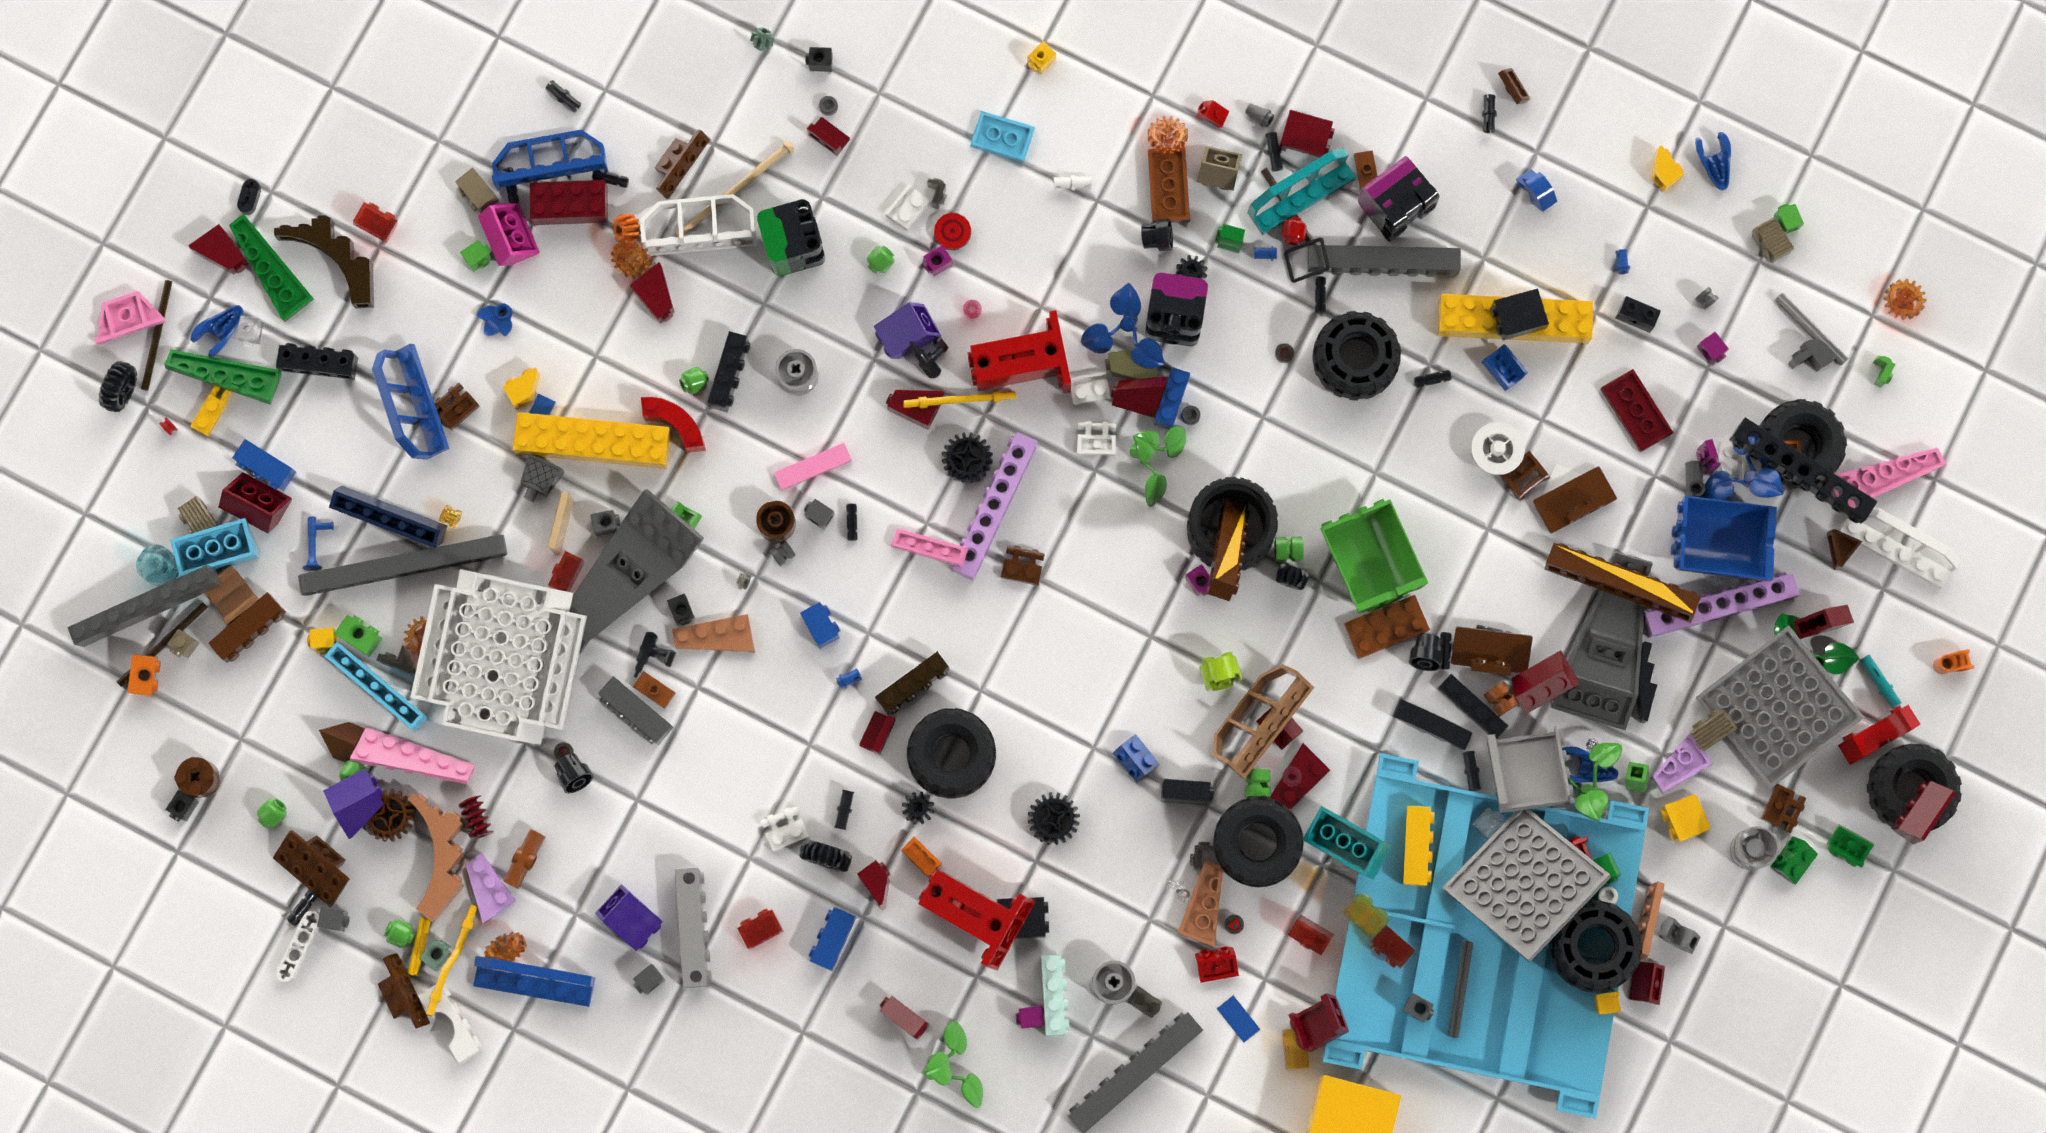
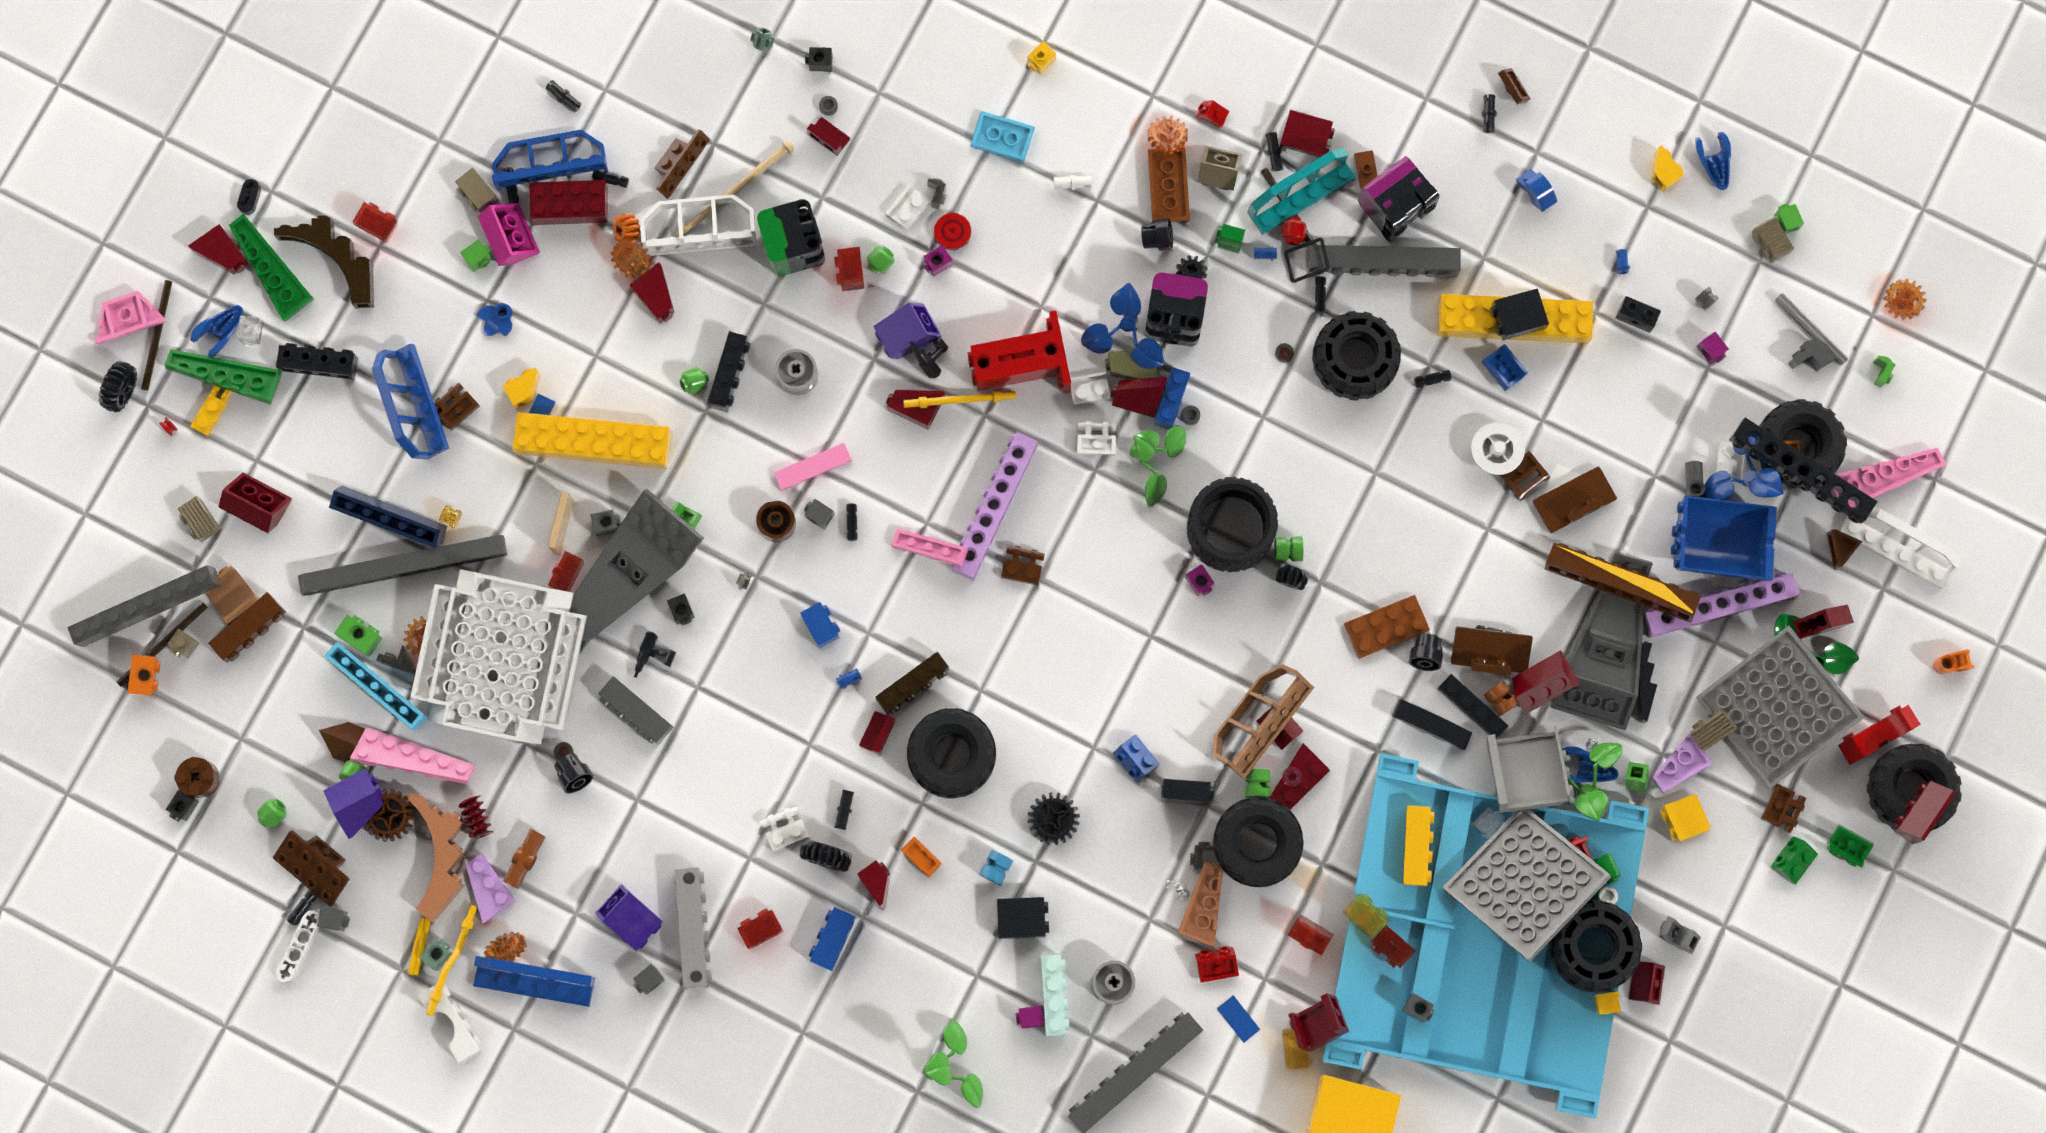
(150, 559): clear light blue brick -> none
(215, 547): medium azure slope -> none
(263, 465): blue brick -> none
(312, 564): blue piece -> none
(322, 640): yellow brick -> none
(399, 933): bright green head -> none
(400, 993): reddish brown bracket -> none
(539, 477): dark grey torso -> none
(654, 690): dark orange plate -> none
(671, 414): red brick -> none
(725, 634): nougat wing -> none
(782, 553): dark grey wheel -> none
(850, 269): none -> clear red brick
(903, 1017): slope -> none
(917, 800): black gear -> none
(972, 303): clear pink plate -> none
(975, 458): black gear -> none
(977, 914): red brick -> none
(996, 867): none -> dark azure wheel
(1144, 1002): clear smoke bracket -> none
(1220, 672): lime brick -> none
(1228, 549): reddish brown brick -> none
(1234, 924): clear smoke tile -> none
(1260, 115): dark grey cone -> none
(1347, 842): teal brick -> none
(1374, 556): bright green cylinder -> none
(1446, 637): black axle -> none
(1460, 989): dark grey axle -> none
(1471, 770): black pin -> none
(1636, 410): dark red tile -> none
(1649, 915): nougat wing -> none
(1707, 455): magenta plate -> none
(1754, 848): light grey wheel -> none
(1880, 681): teal pin -> none

